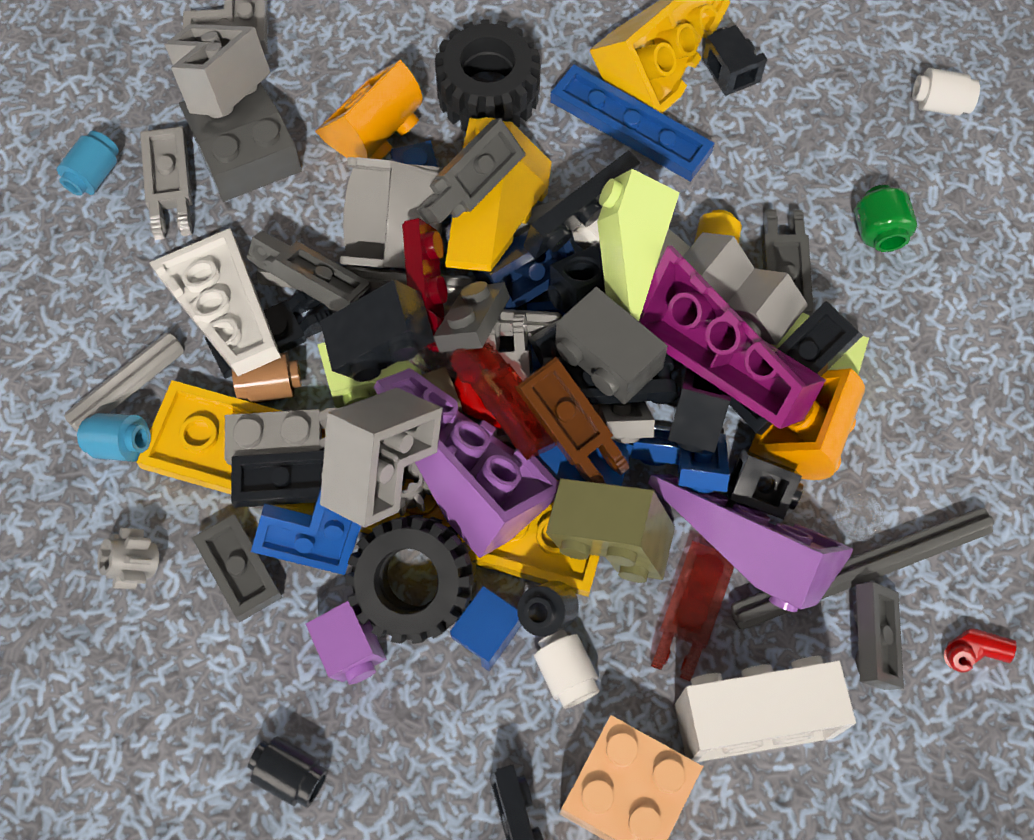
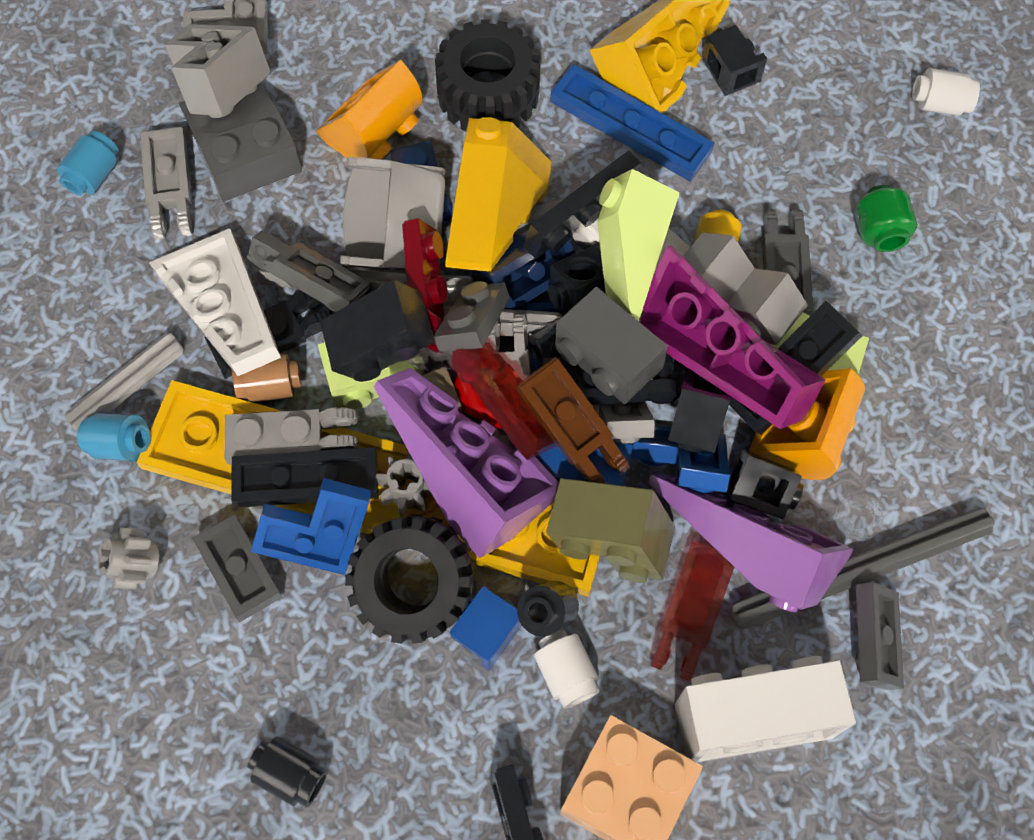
(345, 644): medium lavender brick -> none
(368, 452): light grey brick -> none
(472, 173): dark grey hinge -> none
(974, 645): red arm -> none

